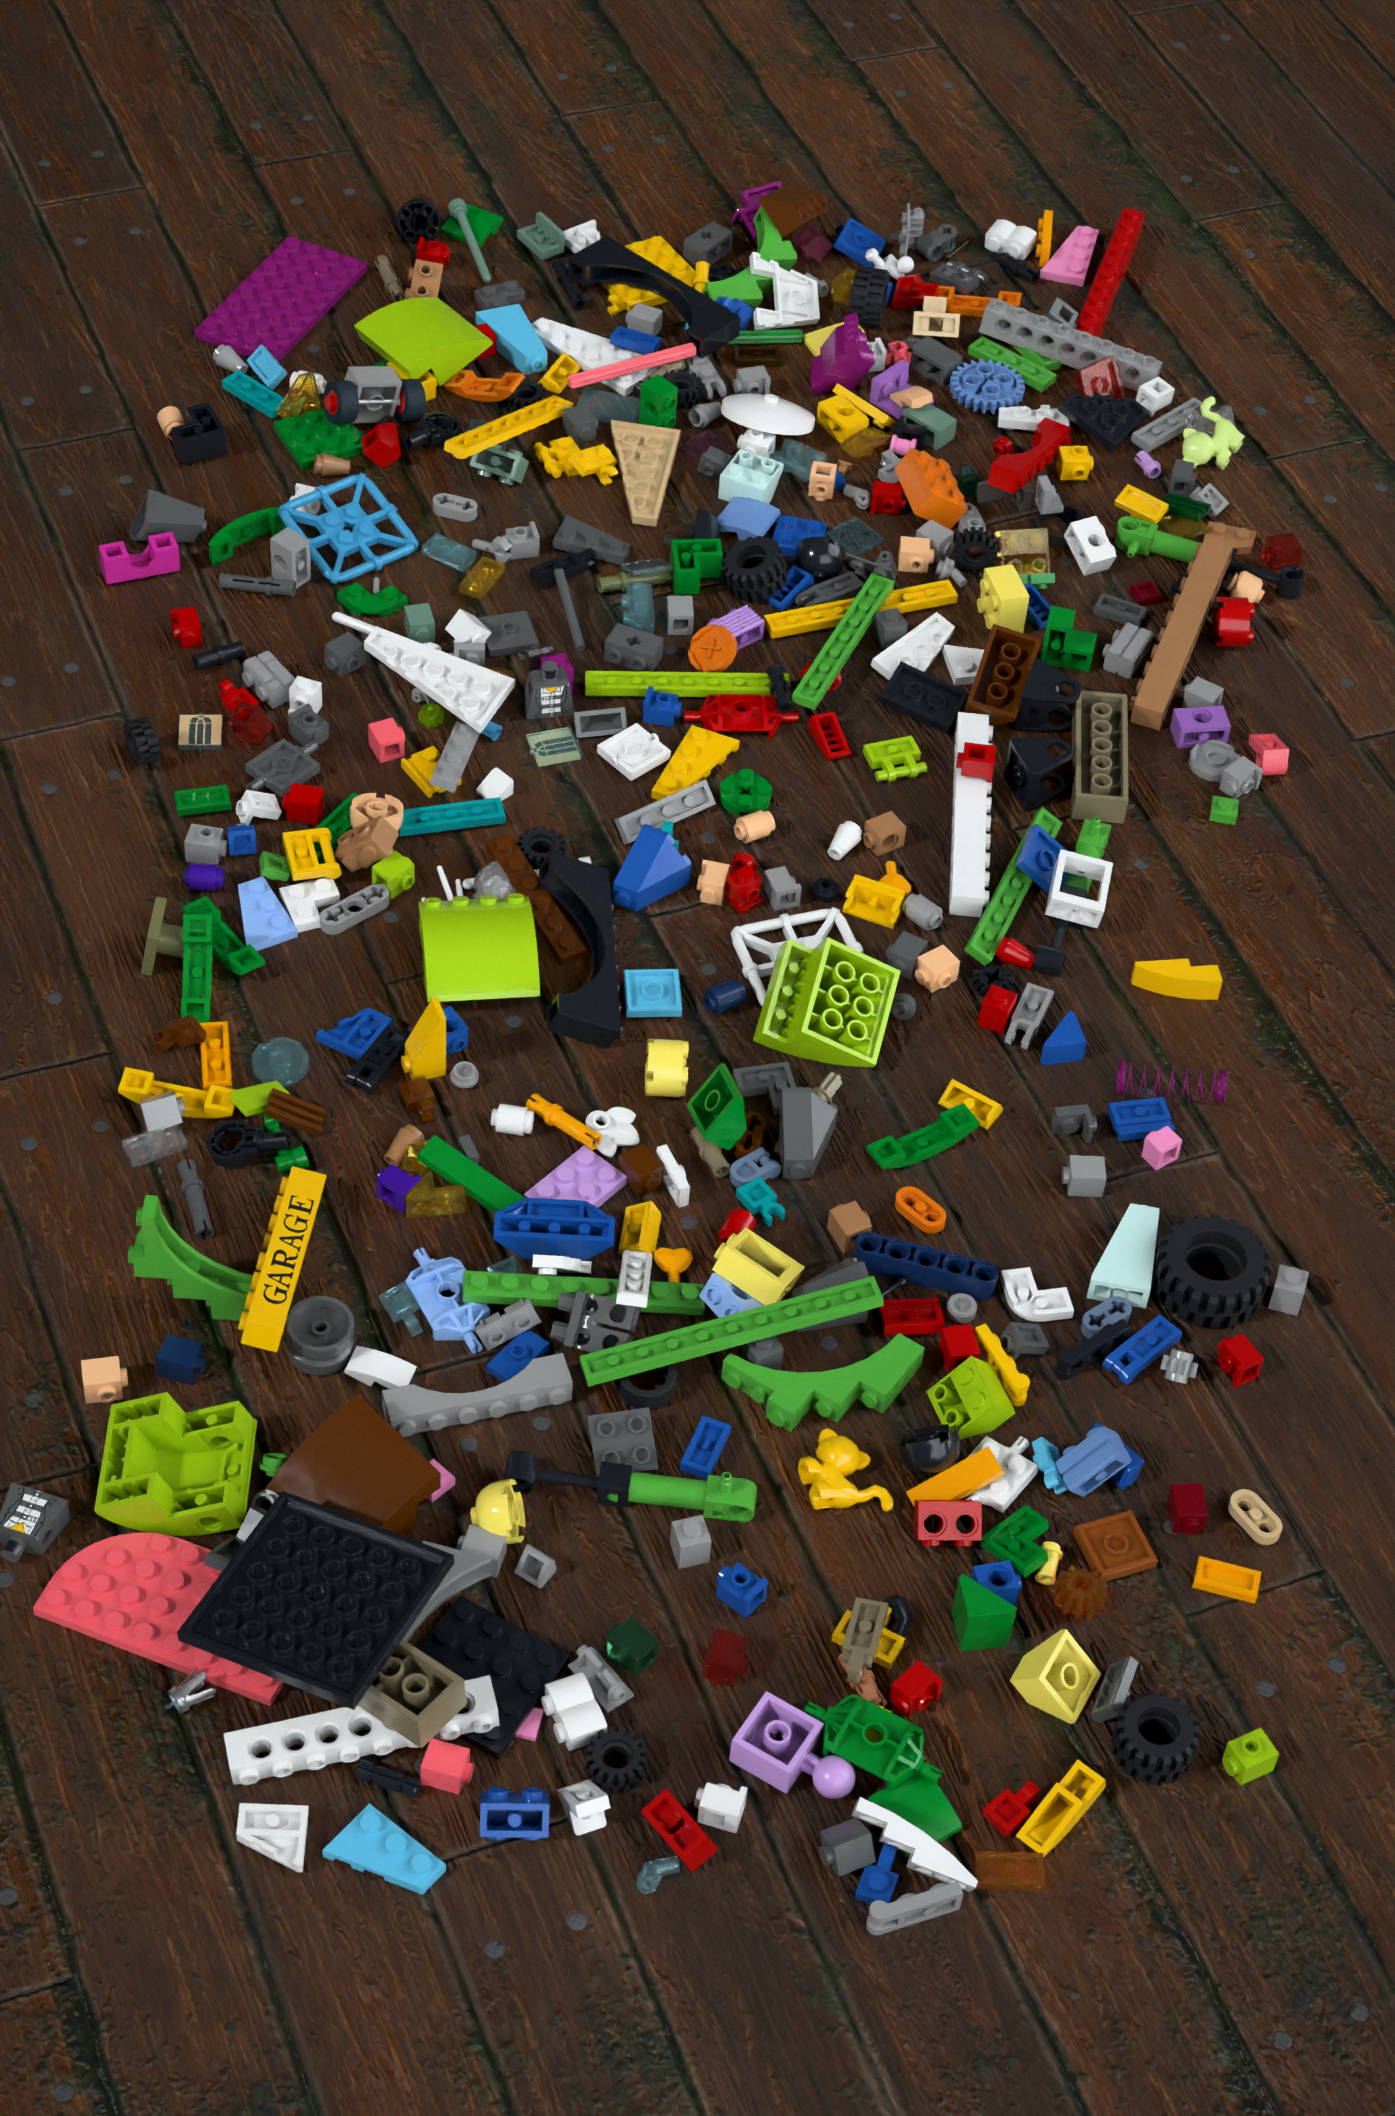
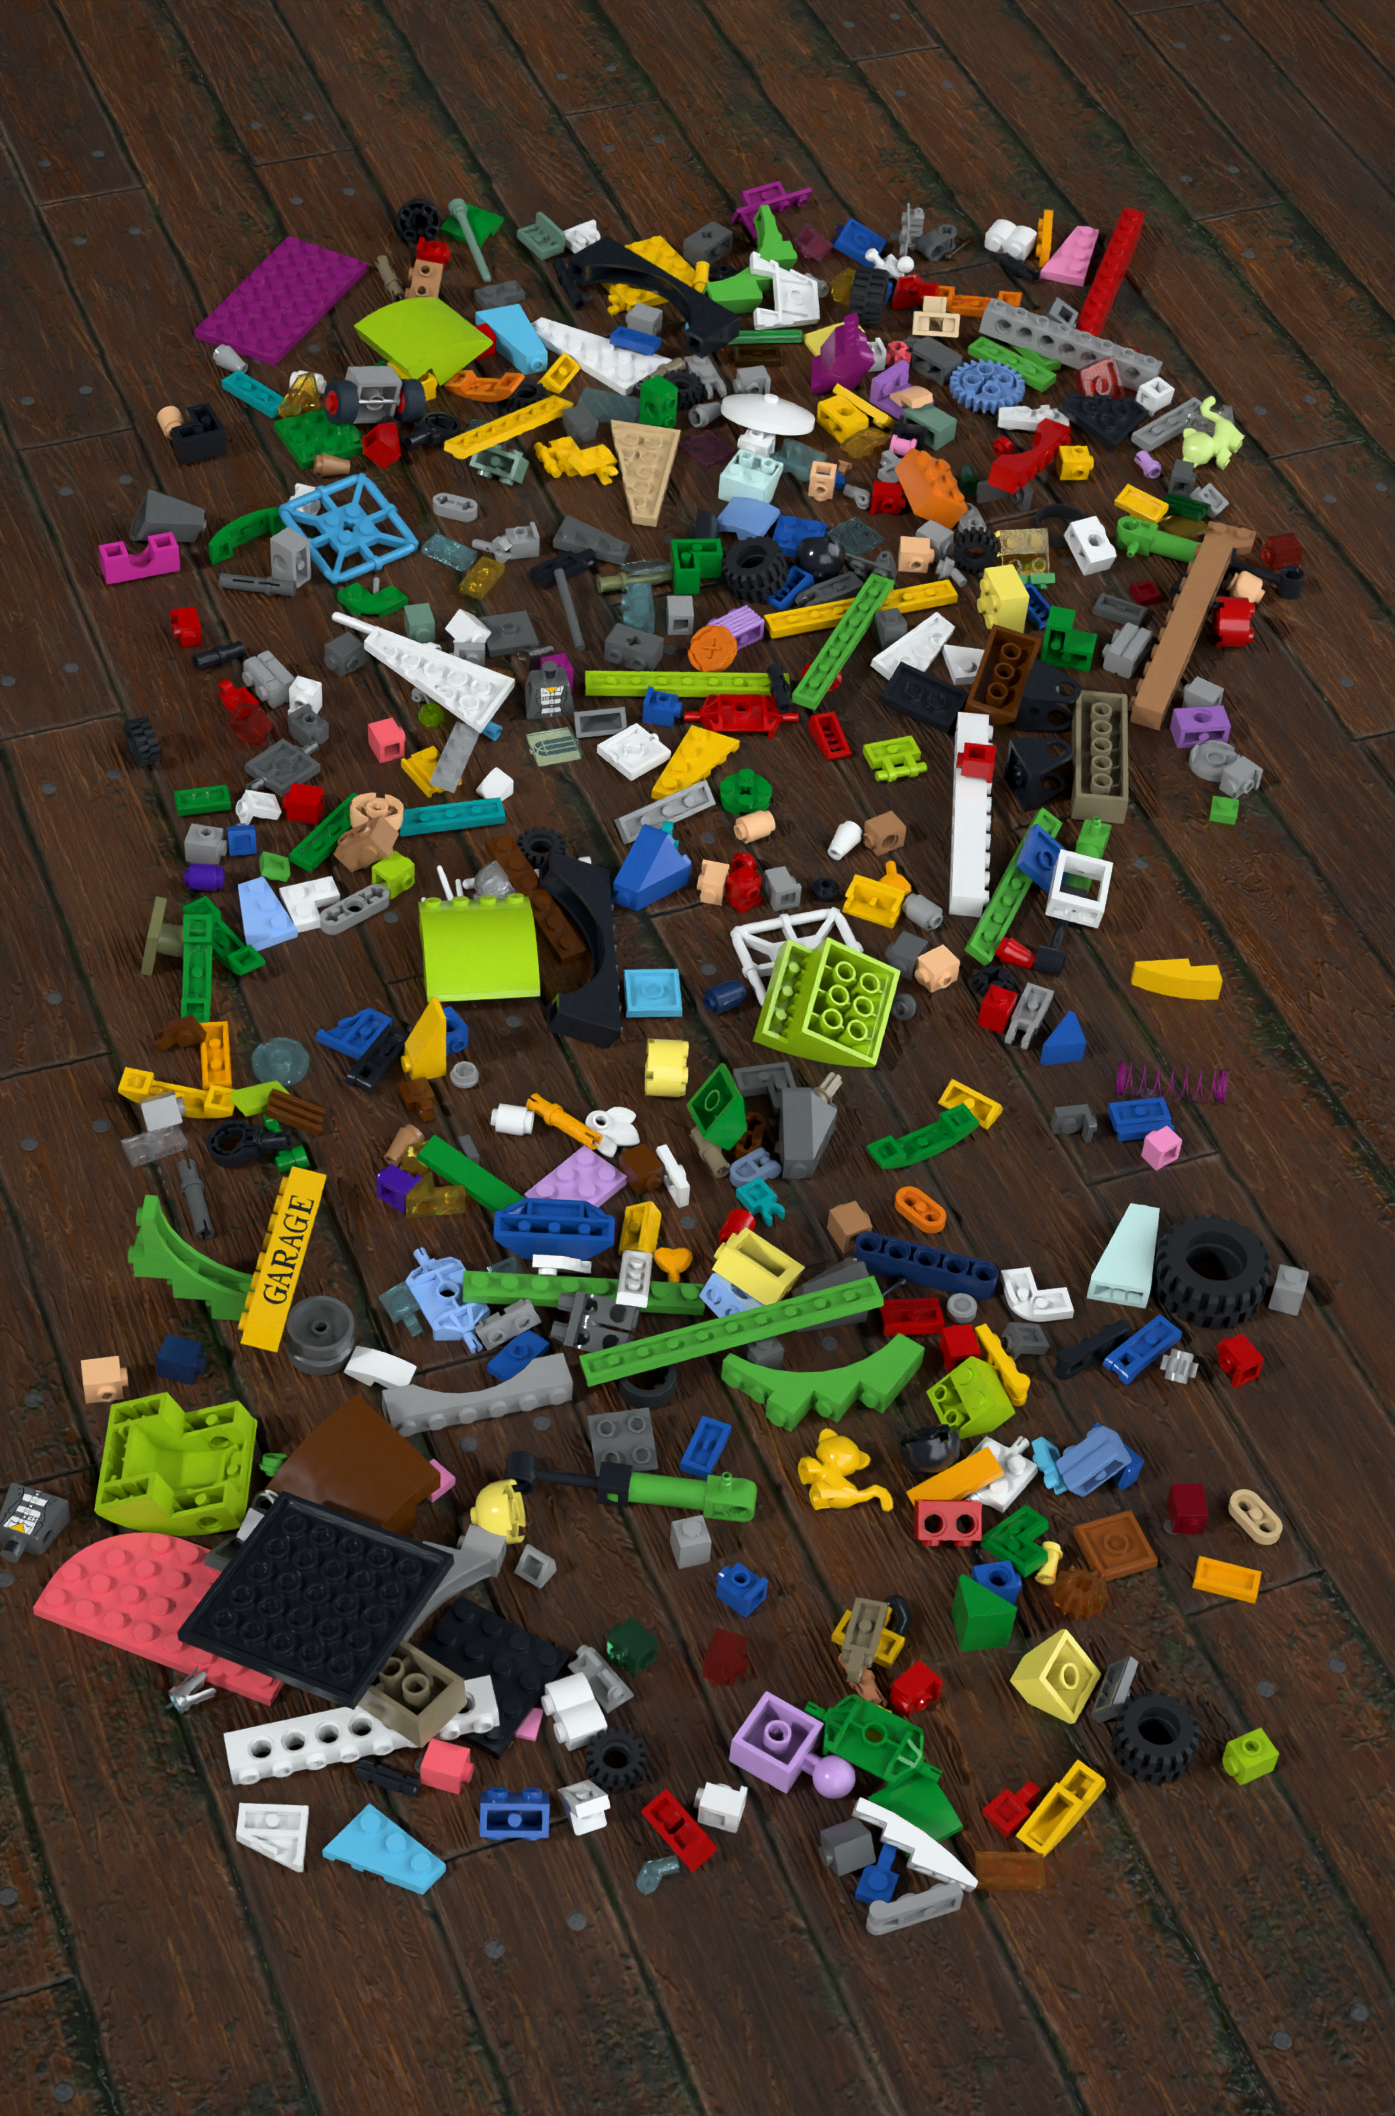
(200, 731): piece -> none
(266, 367): medium azure tile -> none
(302, 854): yellow plate -> none
(631, 365): coral axle -> none
(713, 462): dark grey bracket -> none
(739, 308): blue plate -> none
(793, 207): reddish brown slope -> none
(959, 276): flat silver plate -> none
(1046, 497): light grey bracket -> none
(1085, 1176): light grey brick -> none
(1103, 1314): sand blue beam -> none
(1270, 753): coral plate -> none

